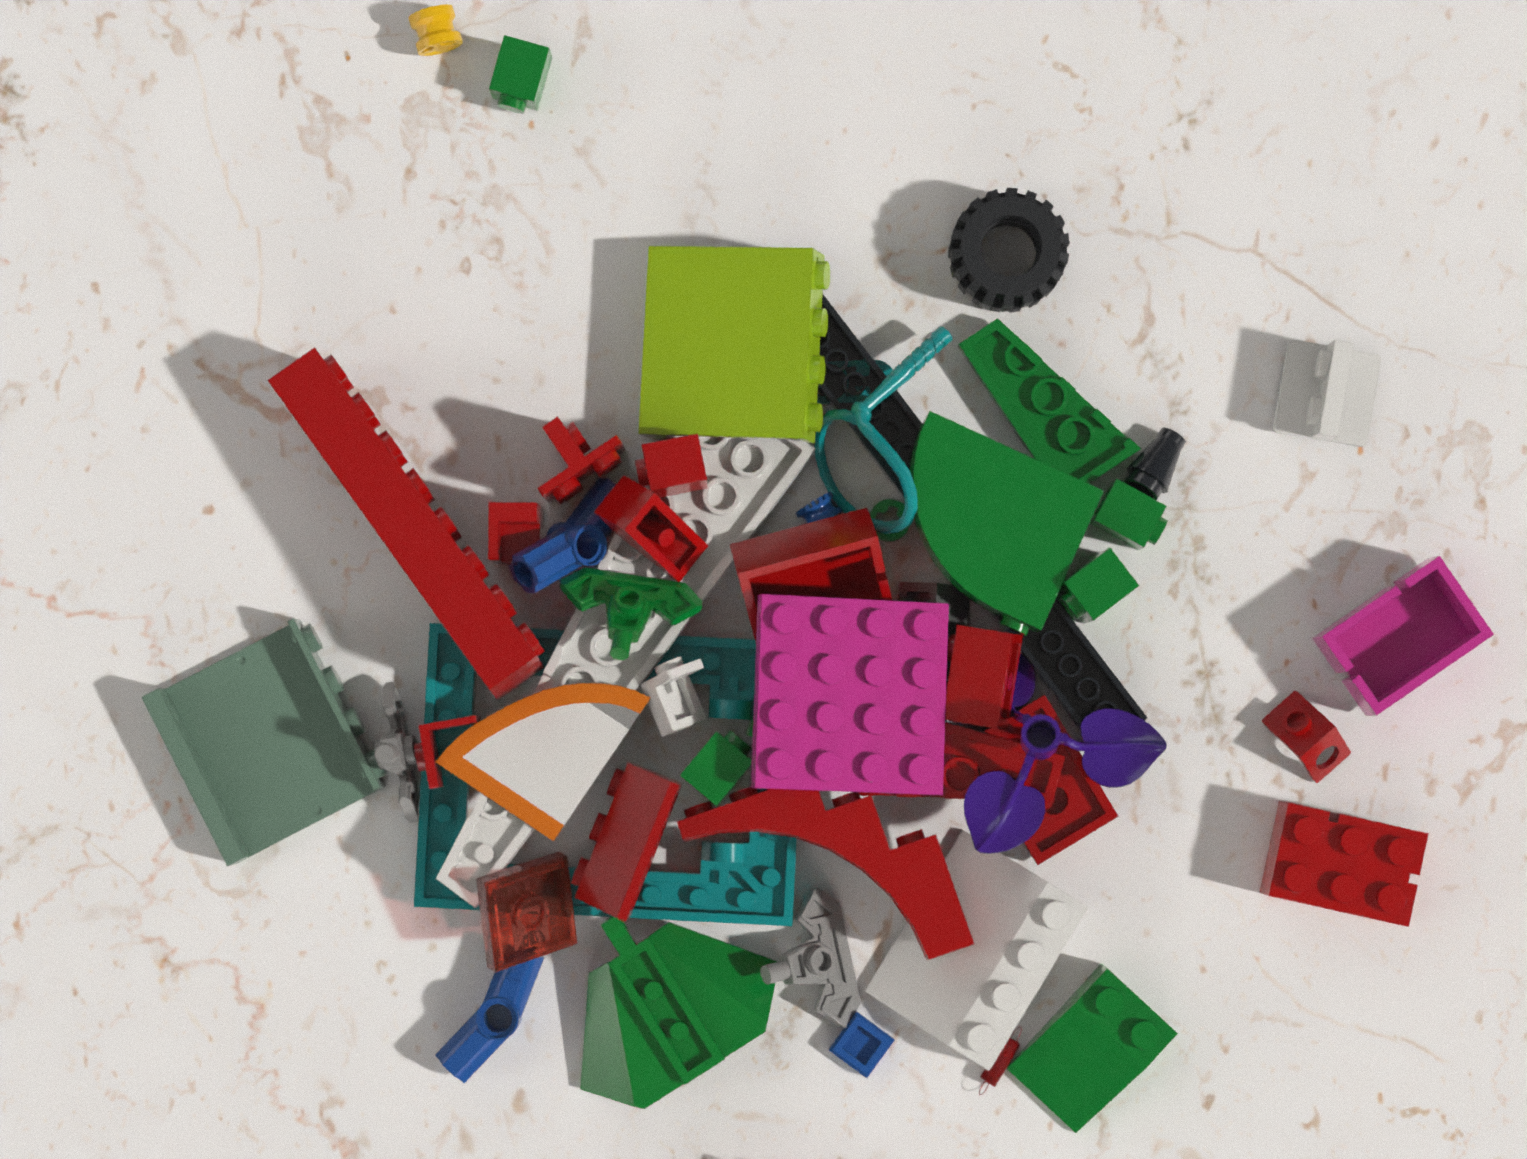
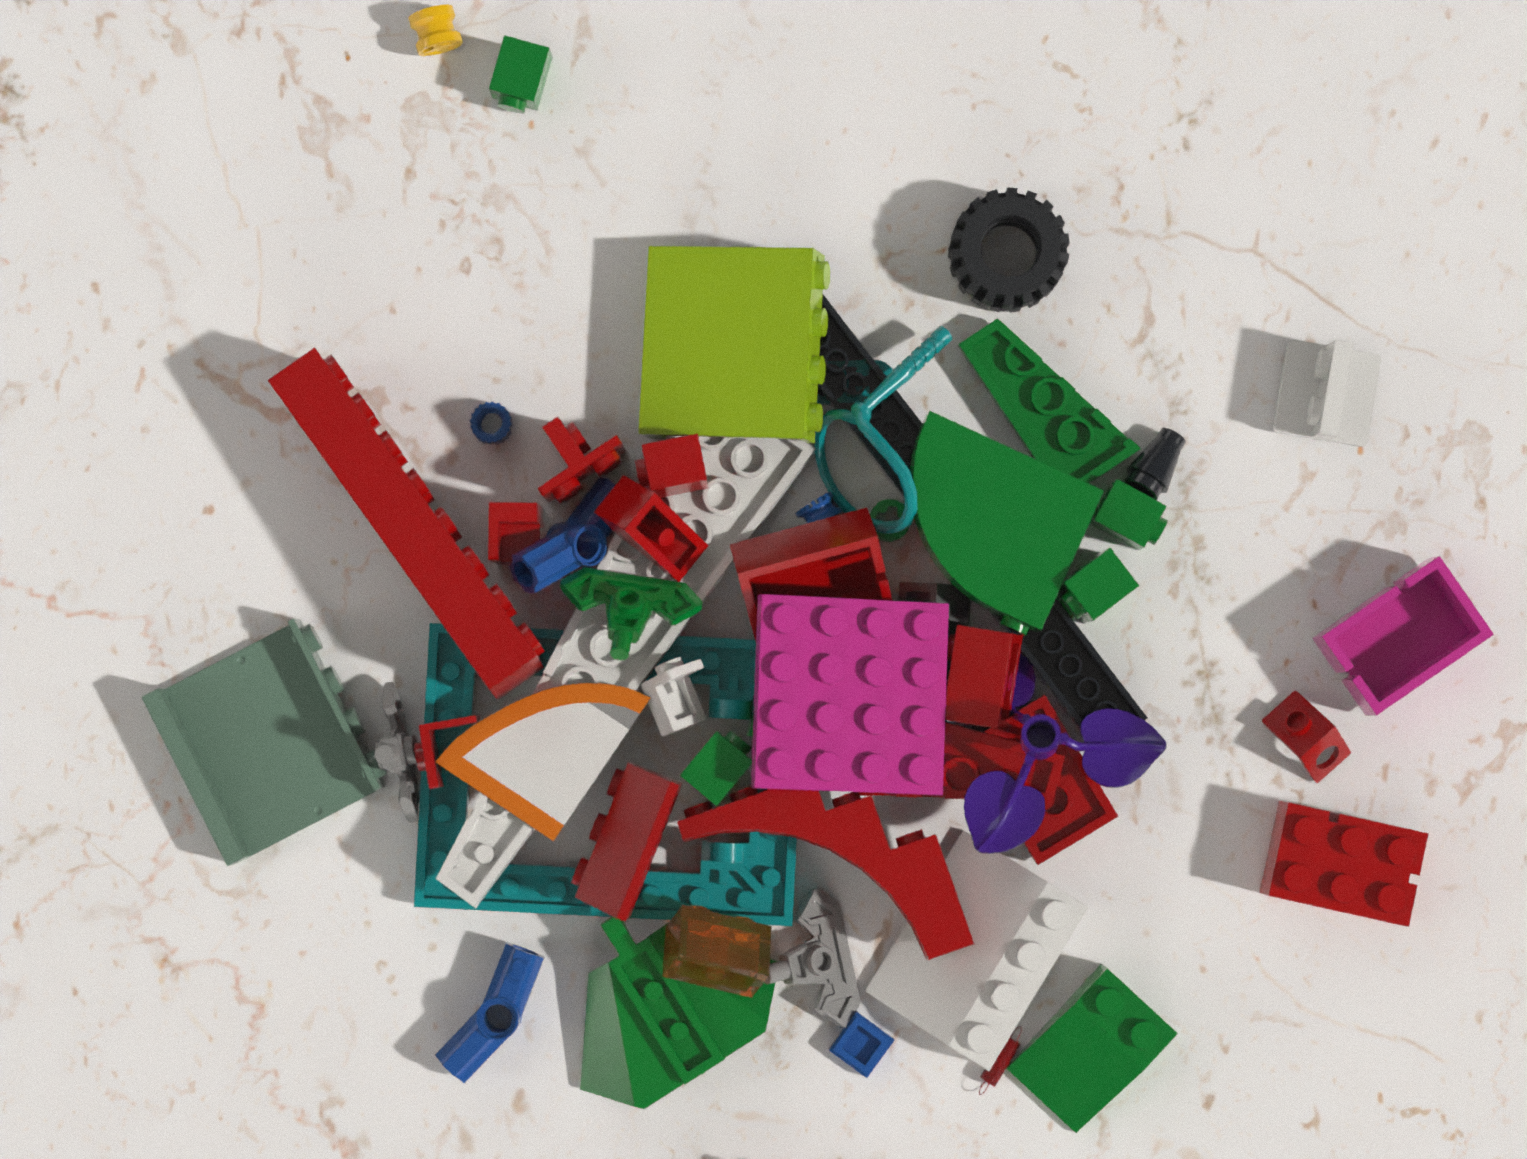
(478, 416): none -> blue axle
(526, 911): clear red tile -> none
(717, 950): none -> clear orange brick

